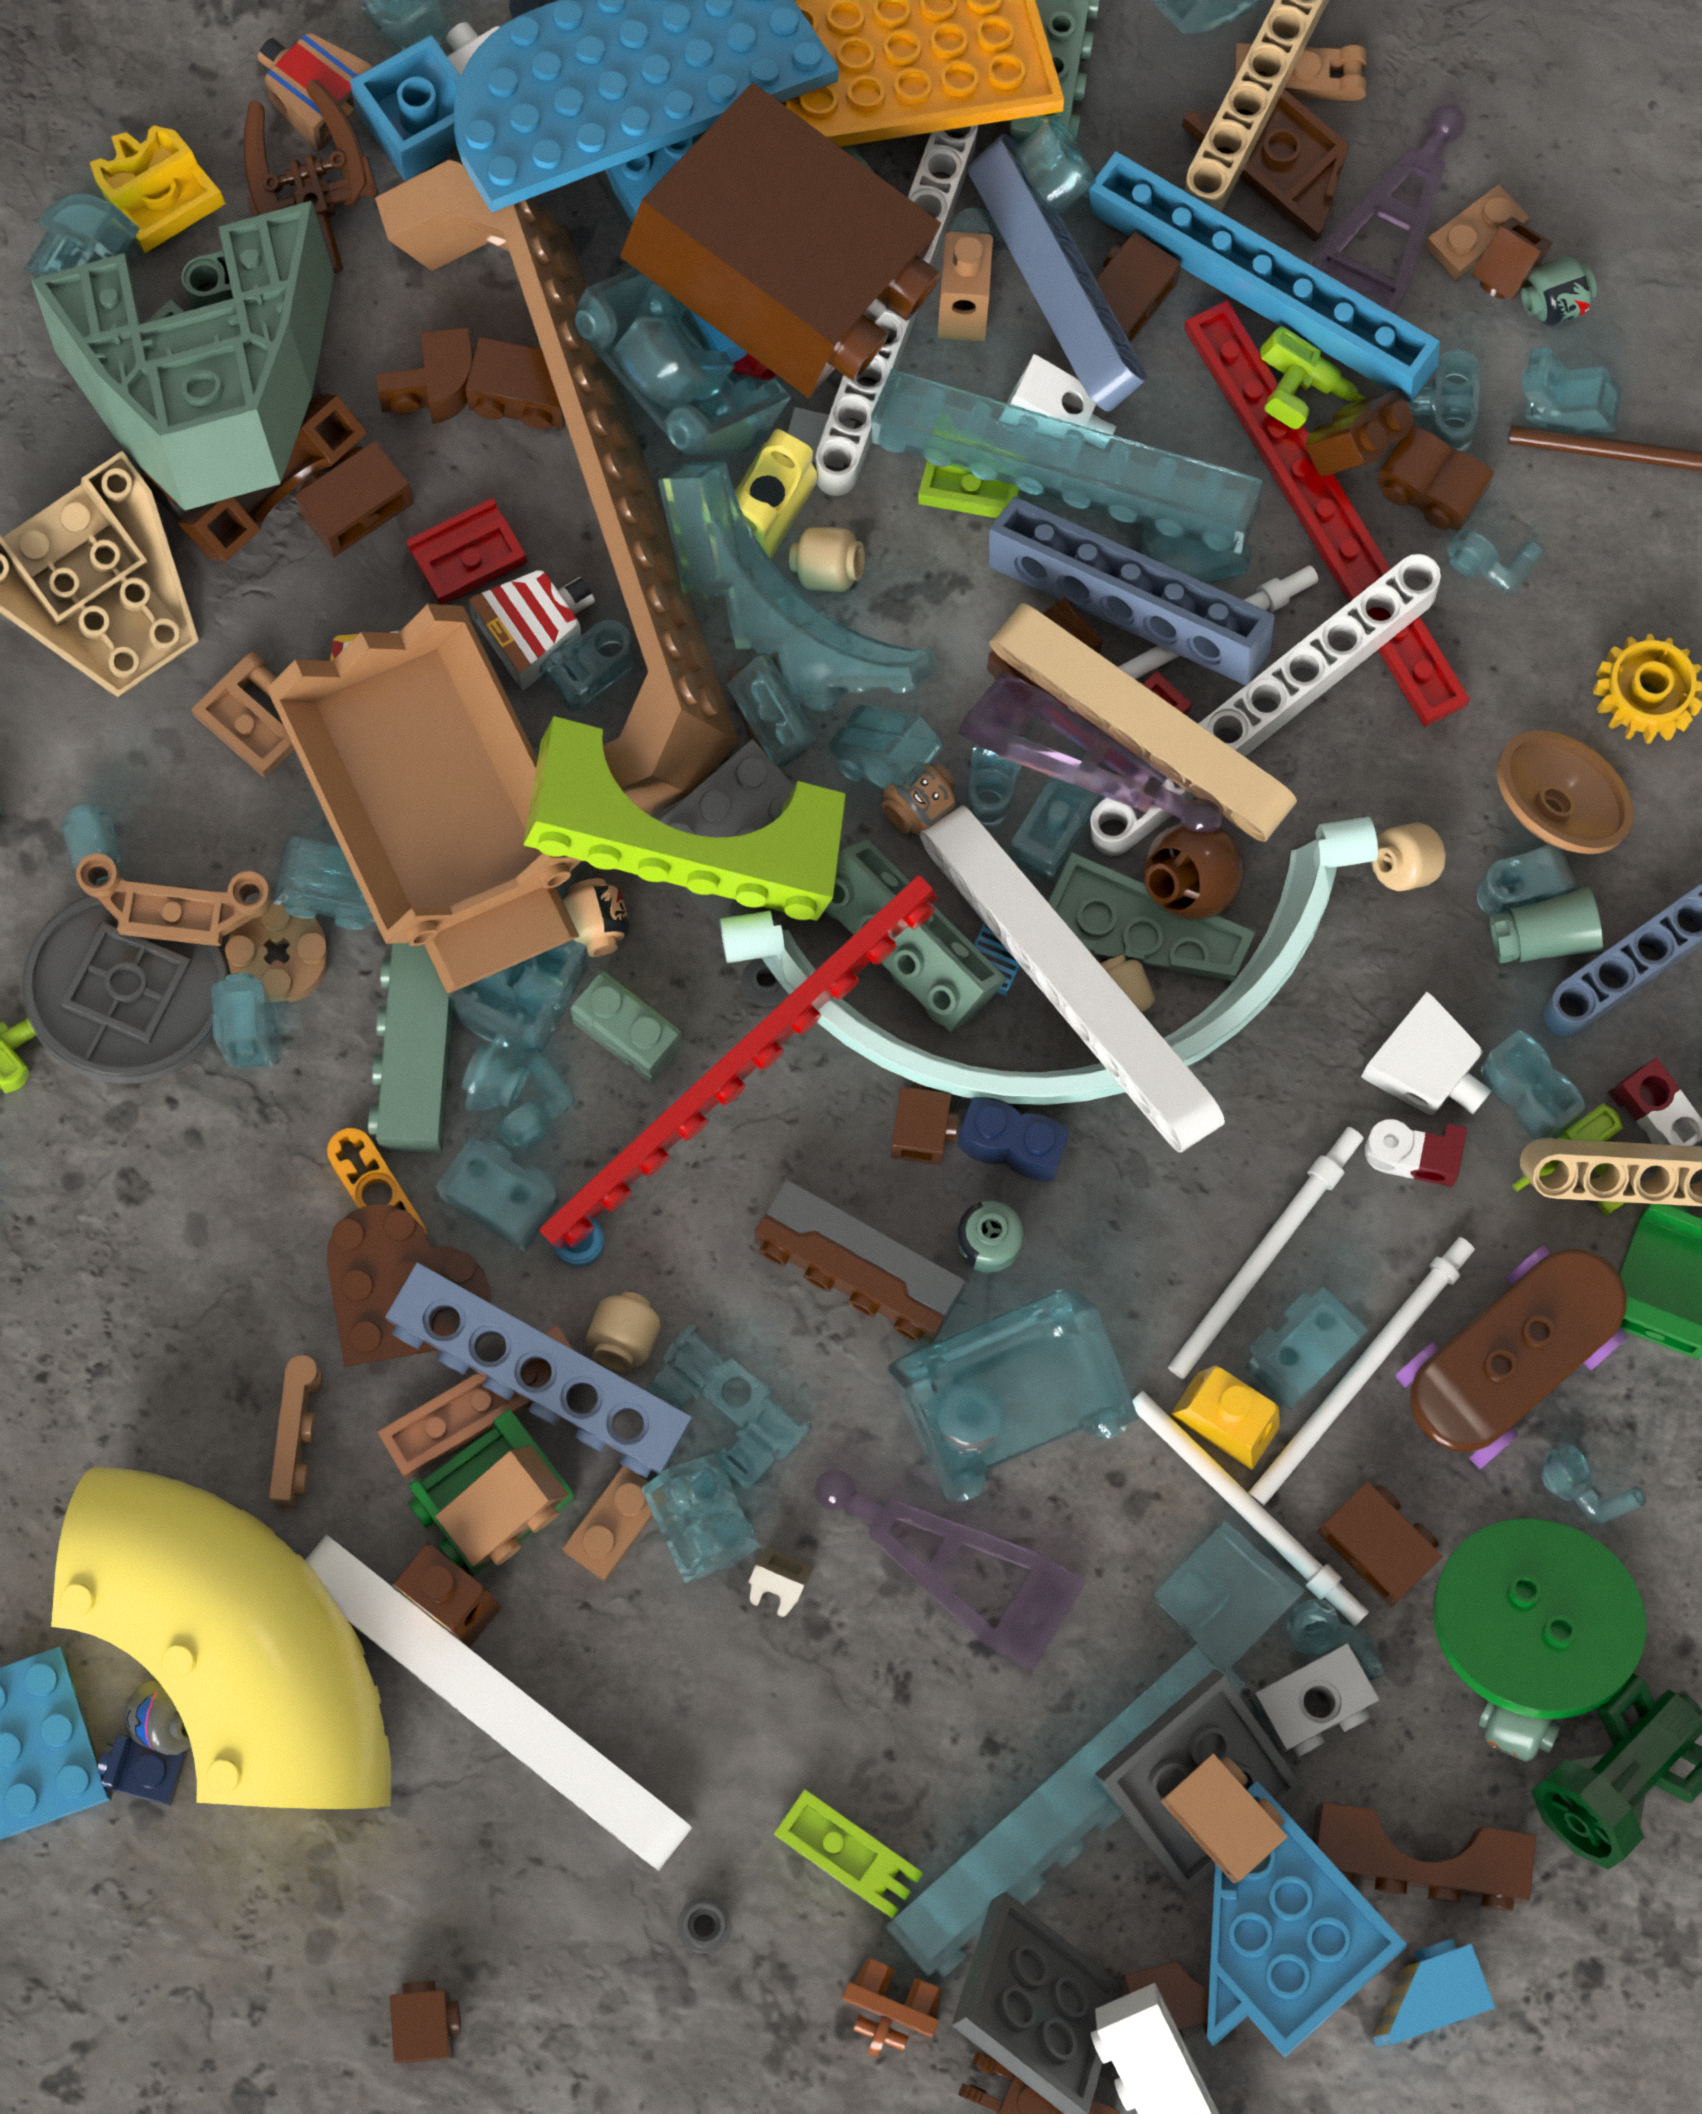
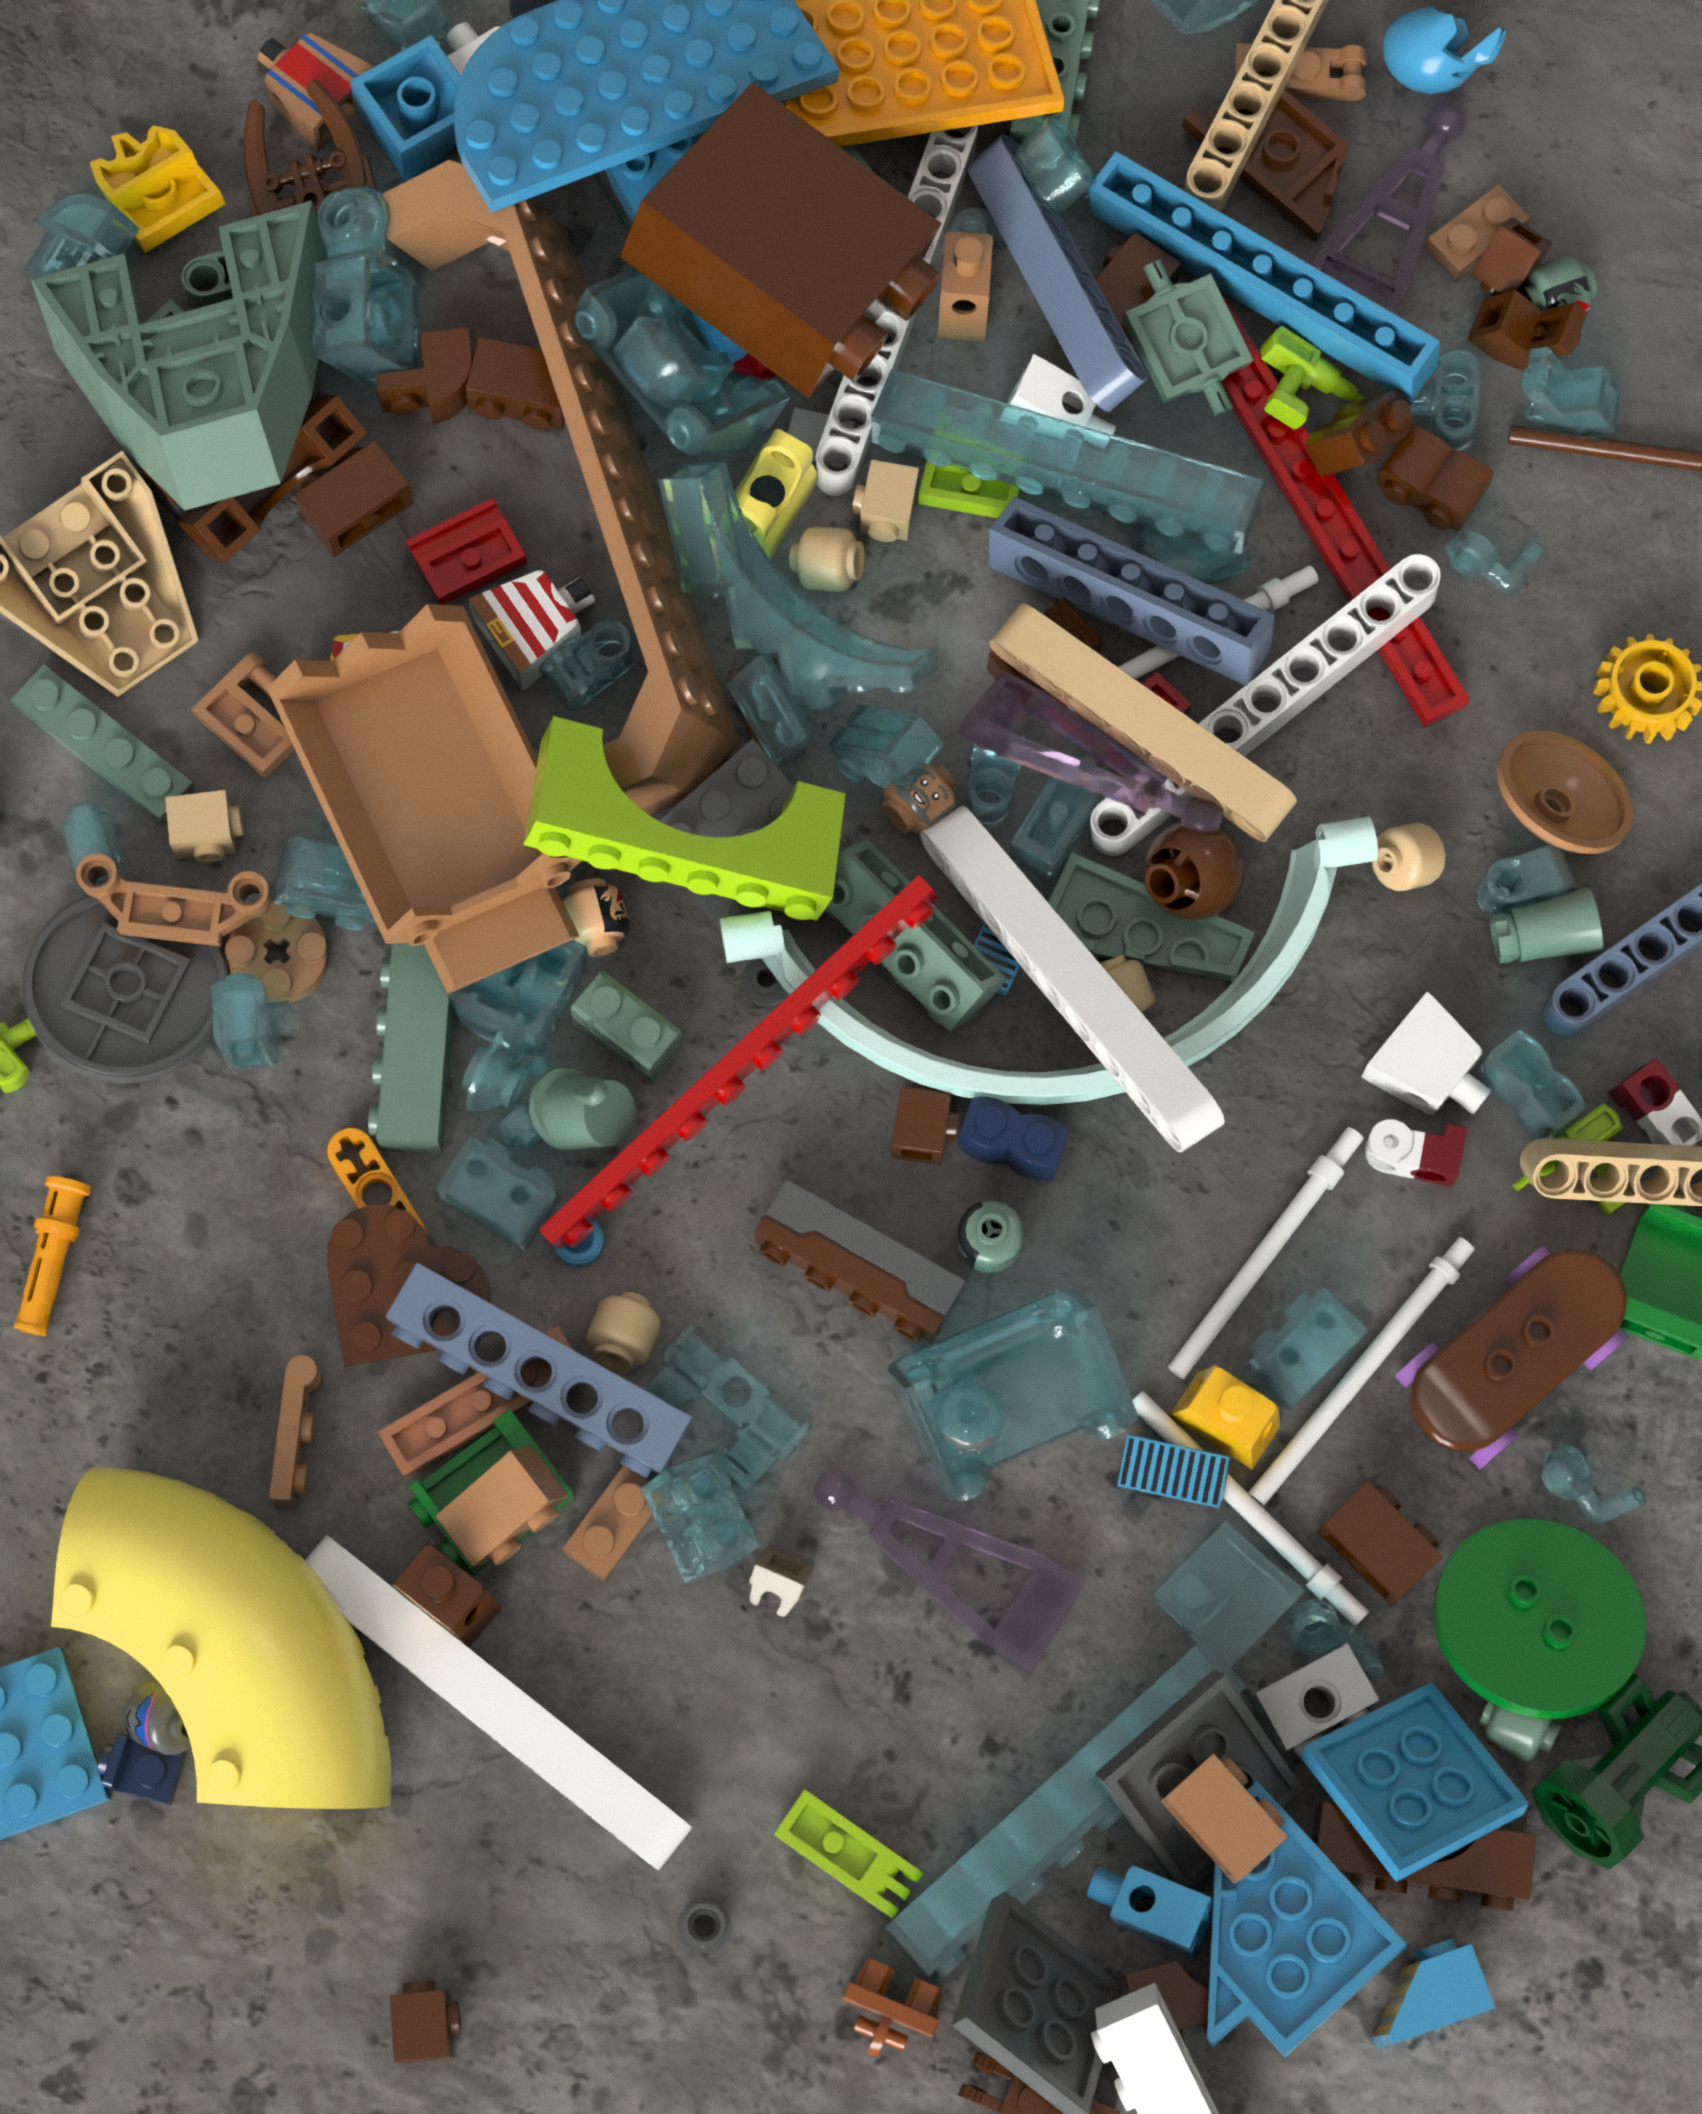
(55, 1232): none -> light orange pin
(101, 742): none -> sand green plate
(203, 826): none -> tan brick
(360, 293): none -> clear light blue brick
(580, 1110): none -> sand green hat
(886, 501): none -> tan brick
(1174, 1471): none -> tile
(1176, 1919): none -> dark azure torso
(1187, 338): none -> sand green plate
(1414, 1781): none -> dark azure plate
(1424, 46): none -> dark azure helmet
(1513, 325): none -> reddish brown brick

